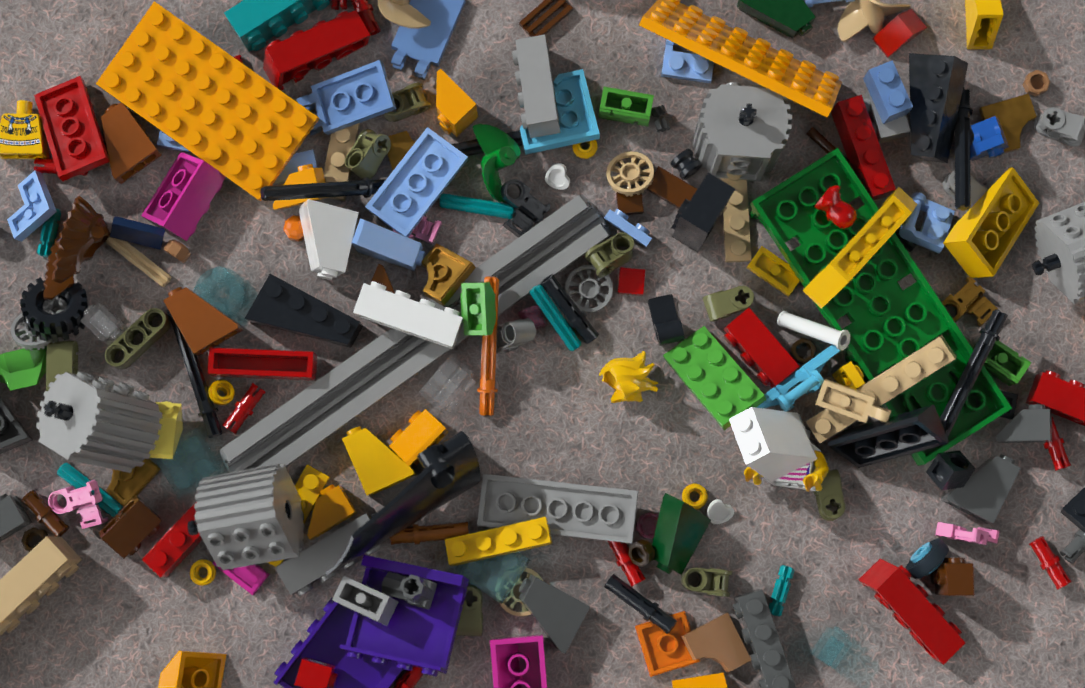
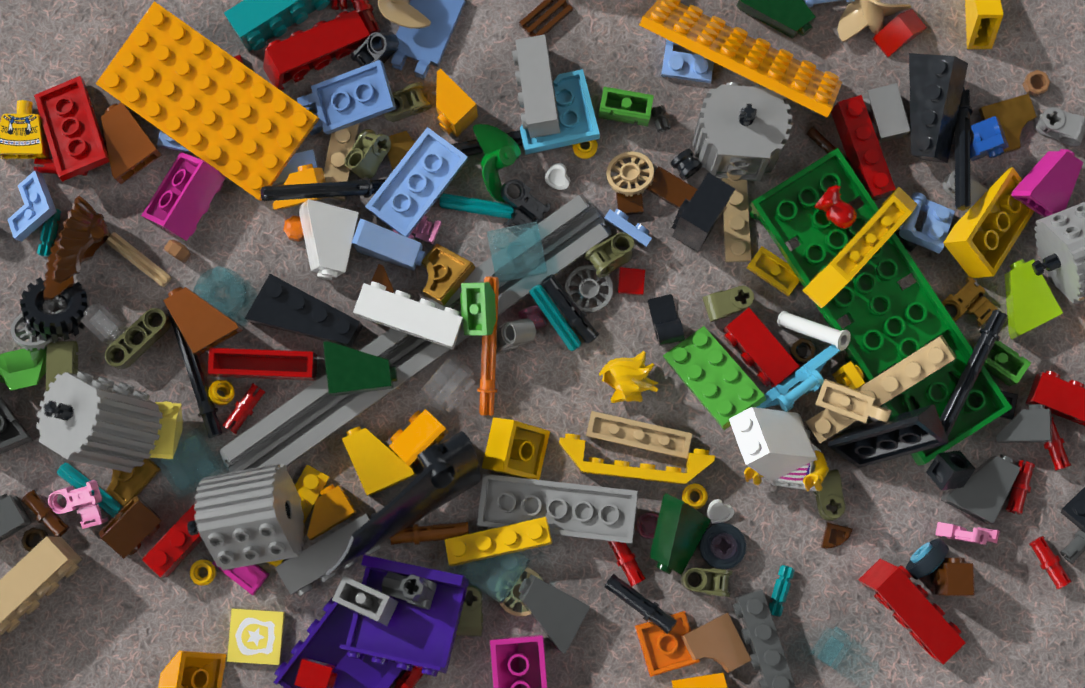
(137, 232): dark blue tile -> none
(256, 636): none -> light yellow tile
(356, 371): none -> dark green slope
(372, 49): none -> black piece
(515, 448): none -> yellow slope
(517, 252): none -> clear light blue plate
(639, 435): none -> tan plate
(641, 552): dark brown tile -> none
(695, 464): none -> yellow slope
(714, 547): none -> black wheel
(835, 535): none -> reddish brown tile
(887, 92): medium blue brick -> none
(1020, 488): none -> red pin
(1028, 299): none -> lime slope
(1049, 183): none -> dark pink slope

